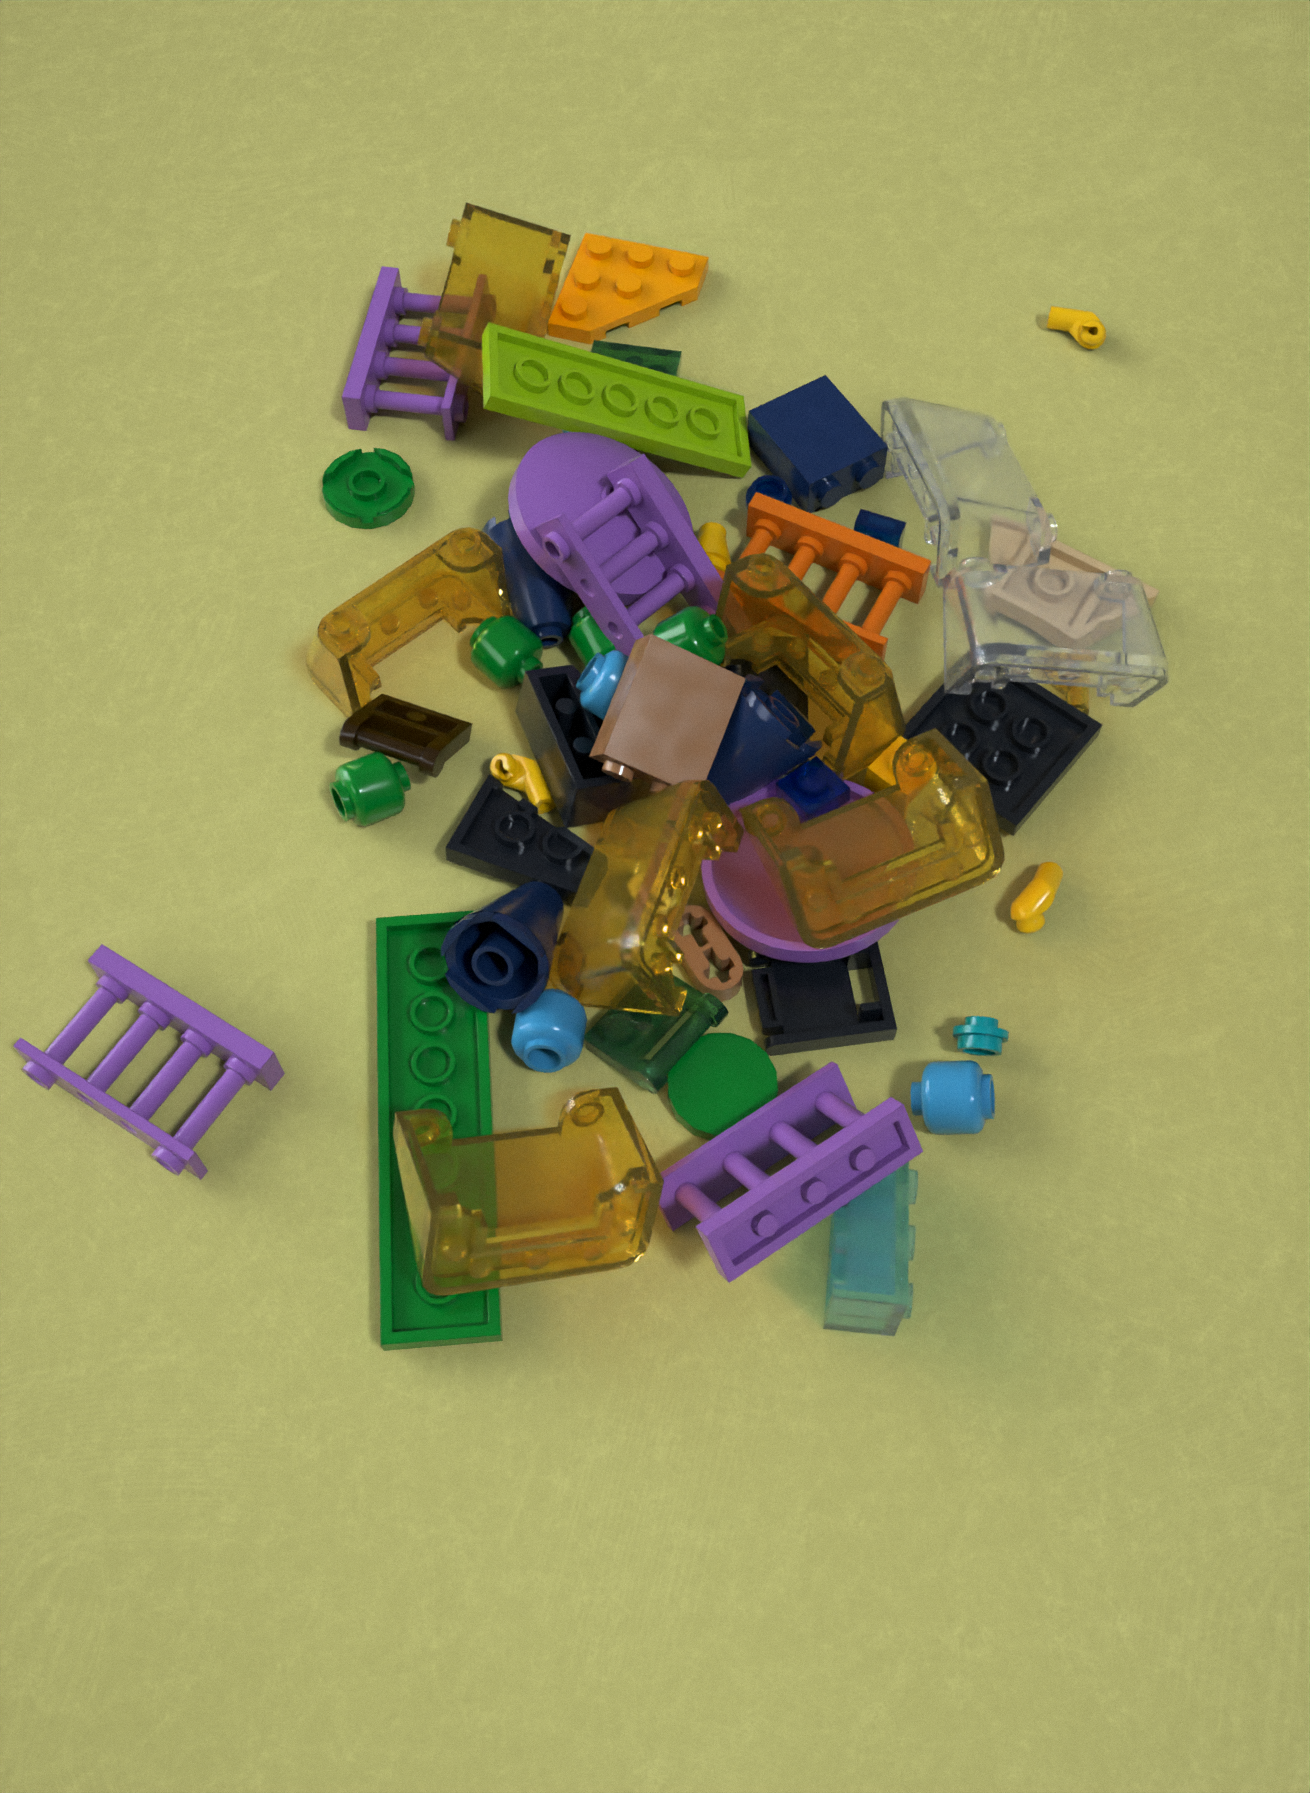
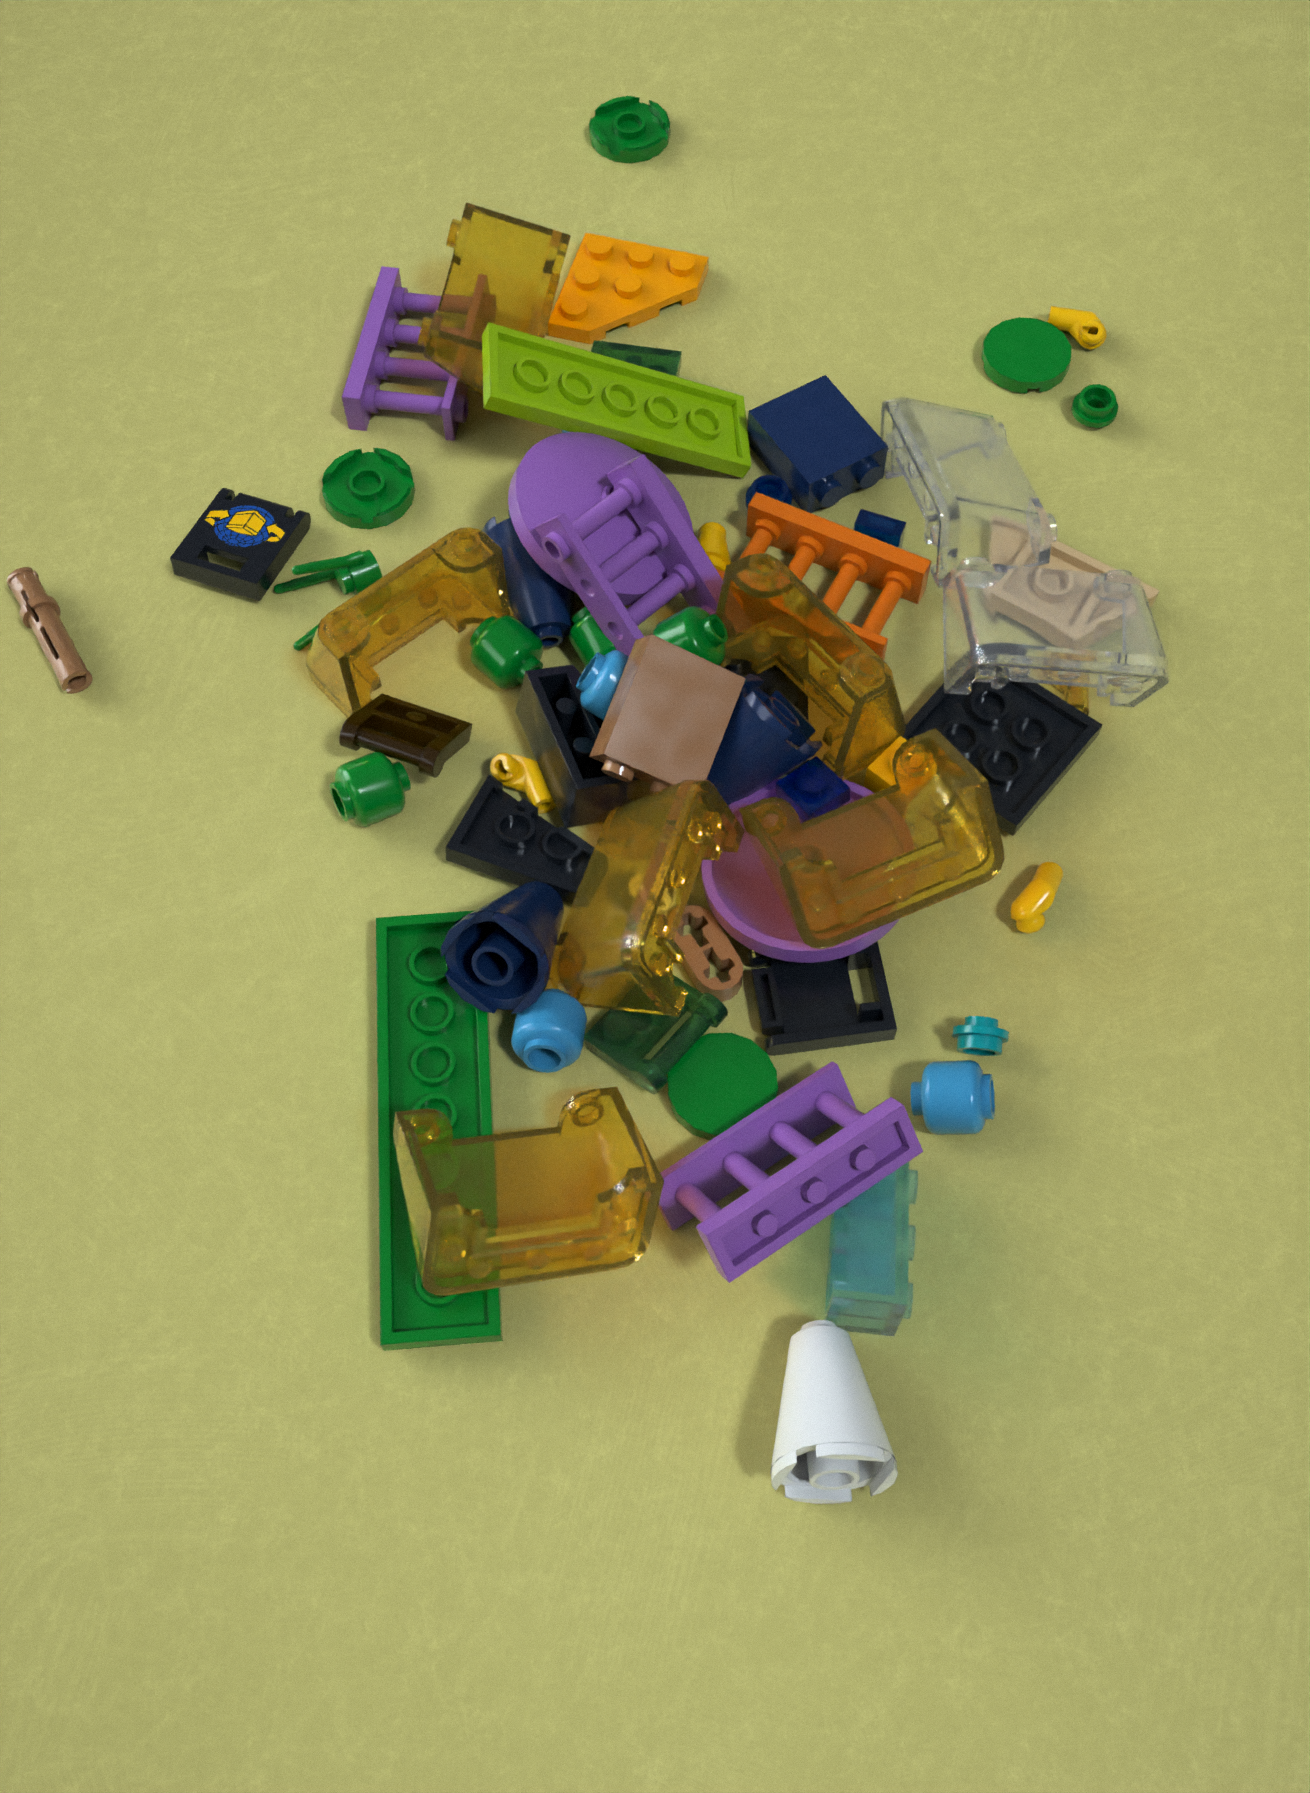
(42, 616): none -> medium nougat pin
(159, 1008): medium lavender fence -> none
(245, 531): none -> black container
(352, 574): none -> green plant
(629, 130): none -> green tile
(828, 1422): none -> white cone
(1026, 355): none -> green tile
(1095, 406): none -> green plate

